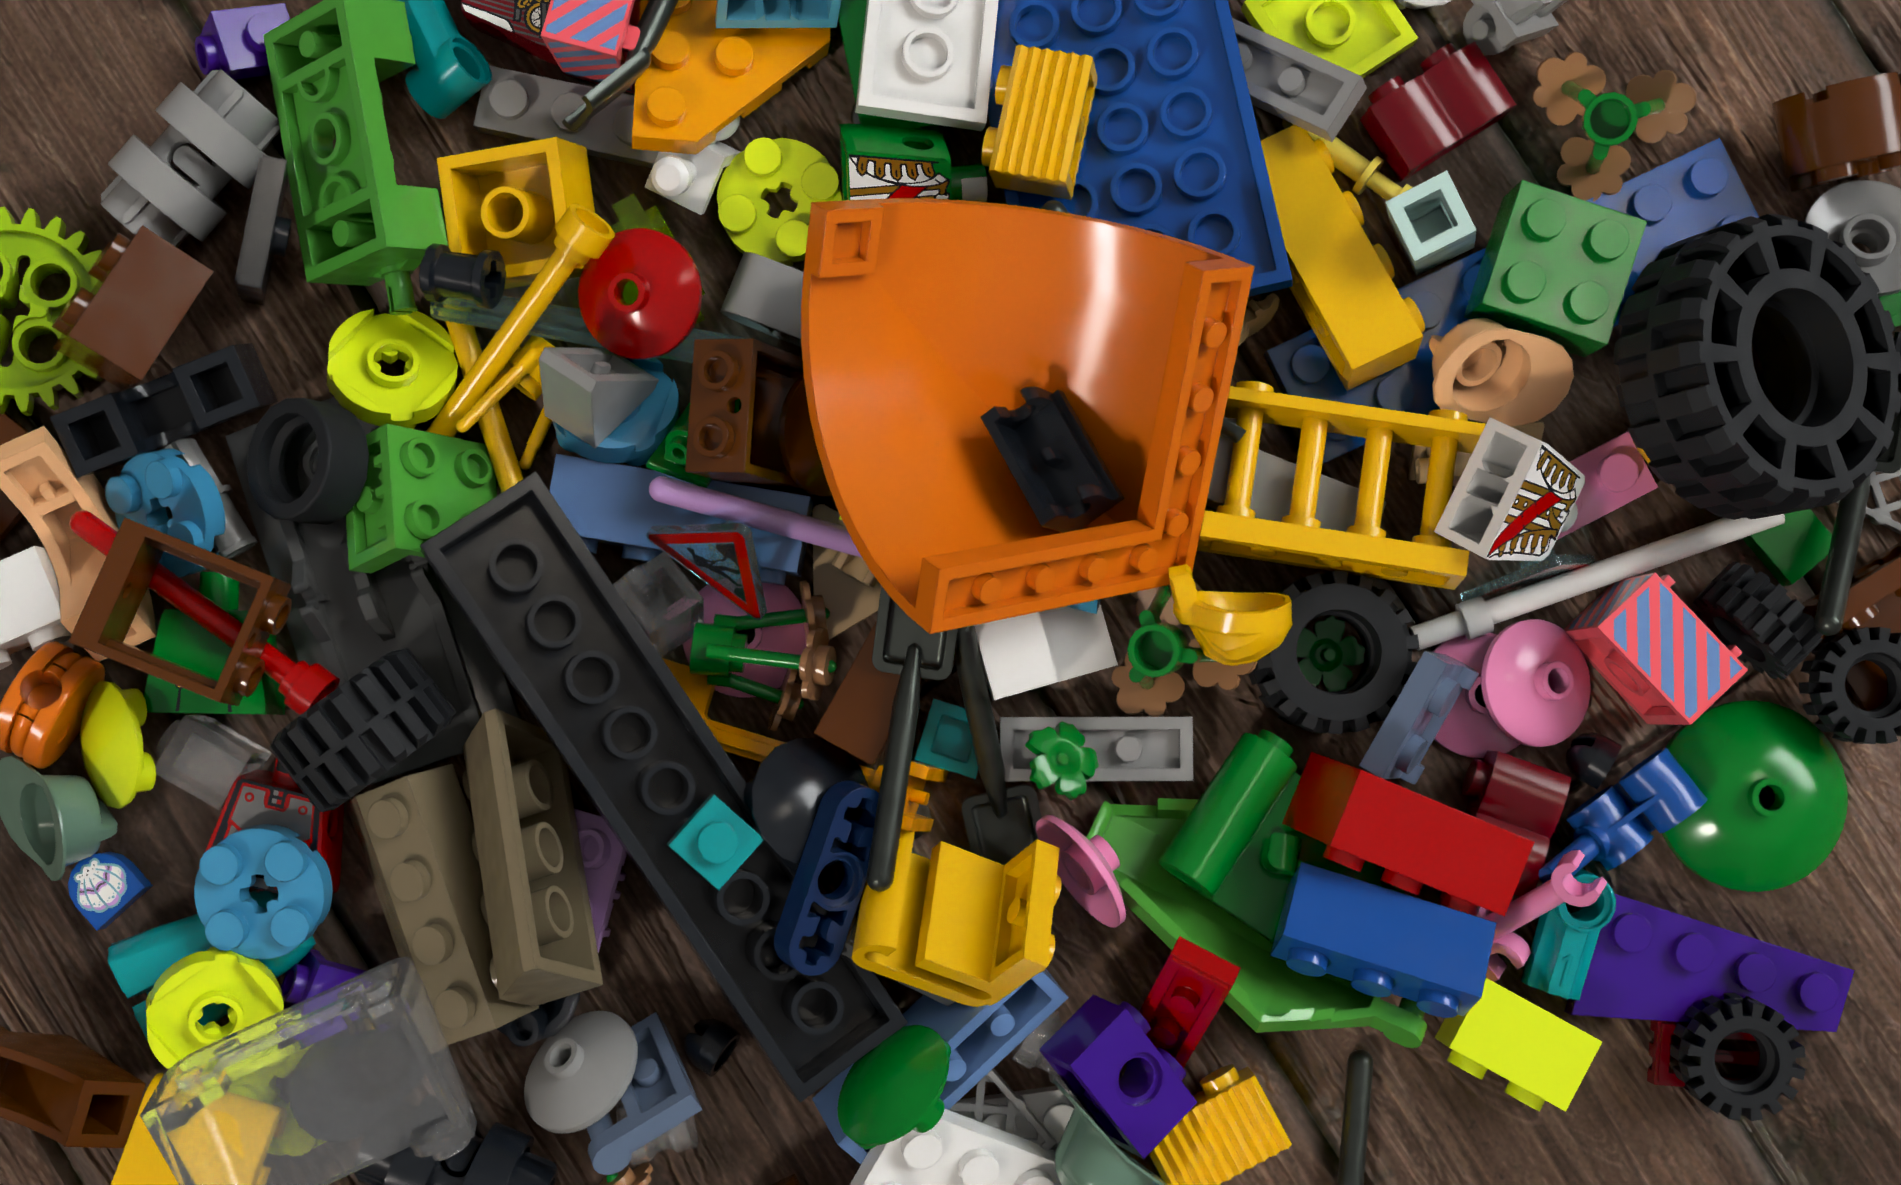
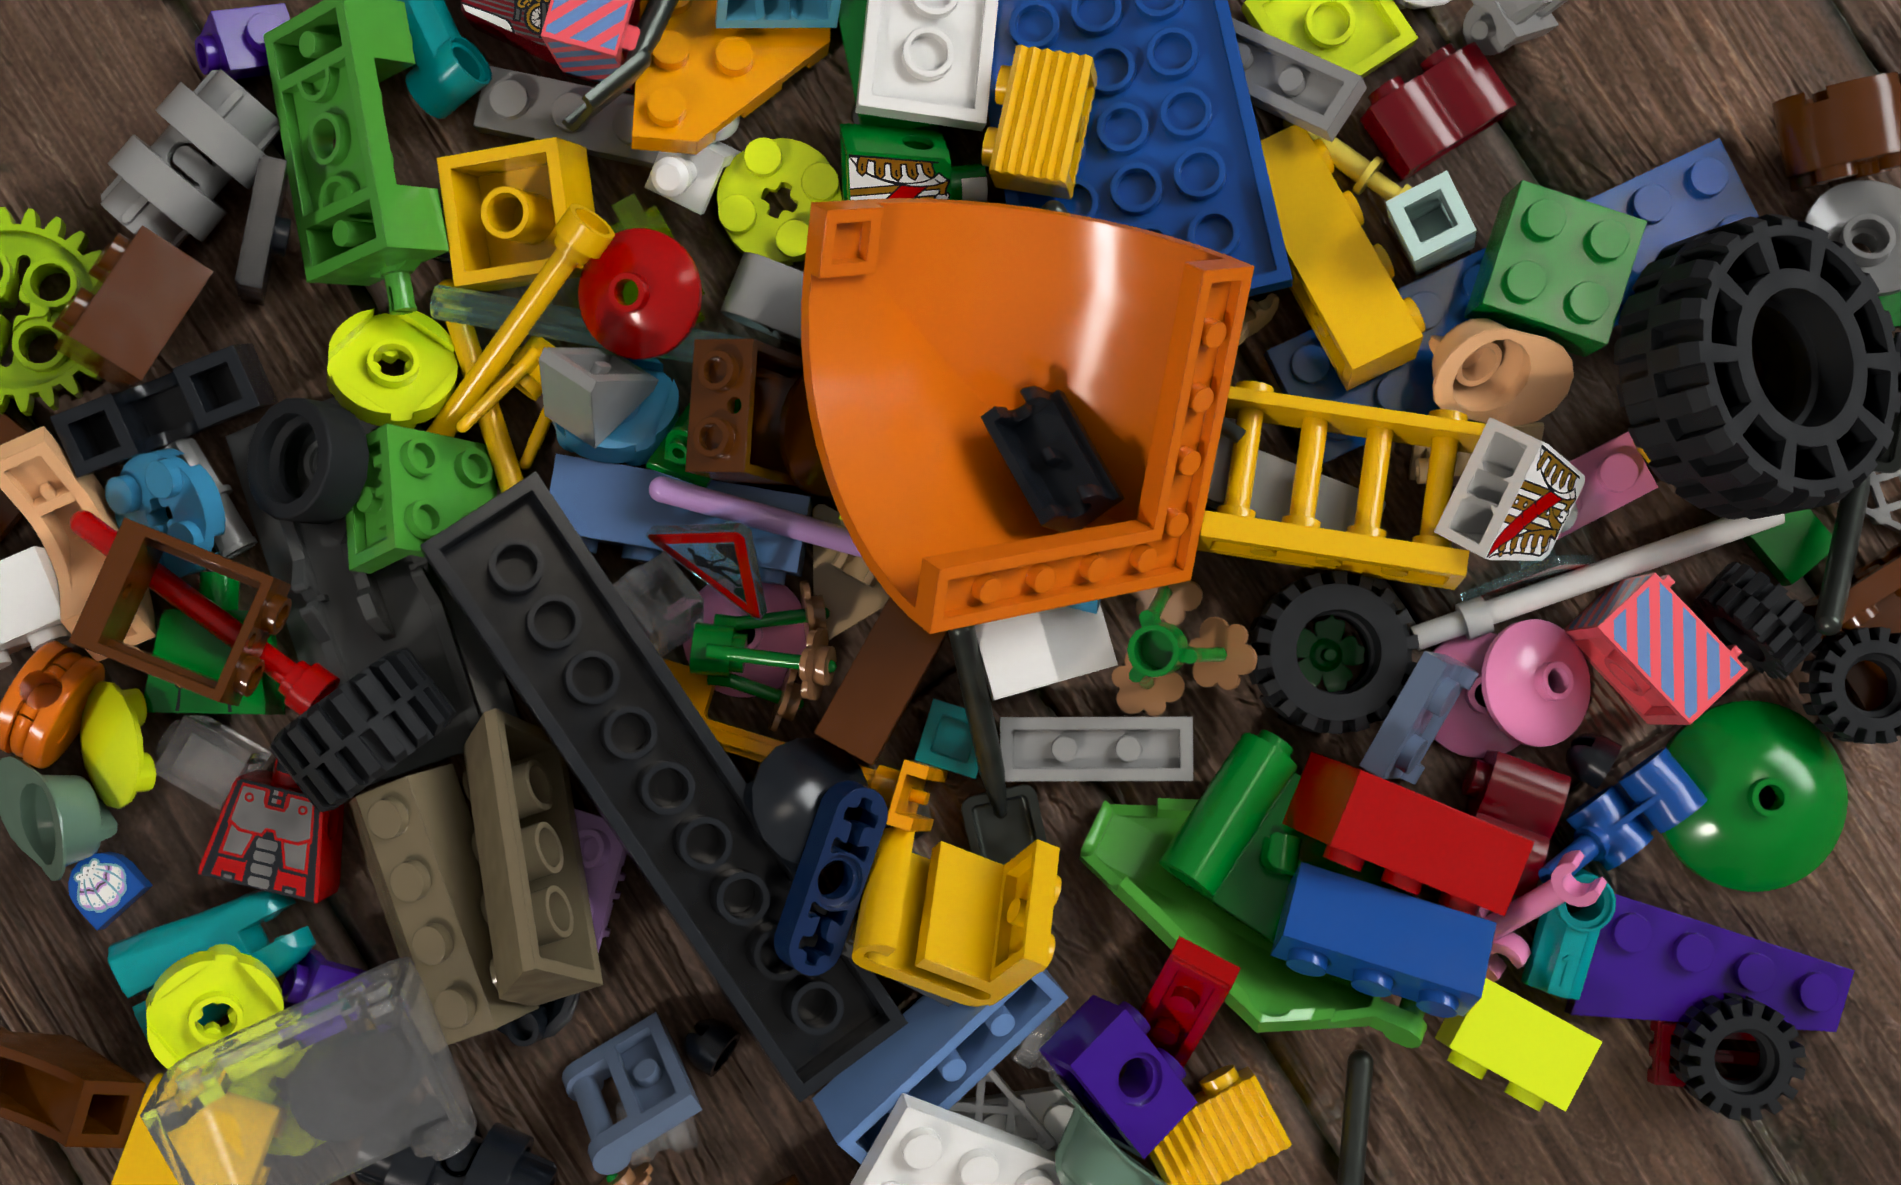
(235, 919): dark azure plate -> none
(462, 276): black bush -> none
(581, 1072): light grey dish -> none
(715, 841): teal plate -> none
(895, 1088): green dish -> none
(913, 654): pearl dark grey piece -> none
(1061, 759): green plant -> none
(1086, 869): bright pink dish -> none
(1230, 625): yellow piece -> none
(1650, 106): medium nougat plant -> none

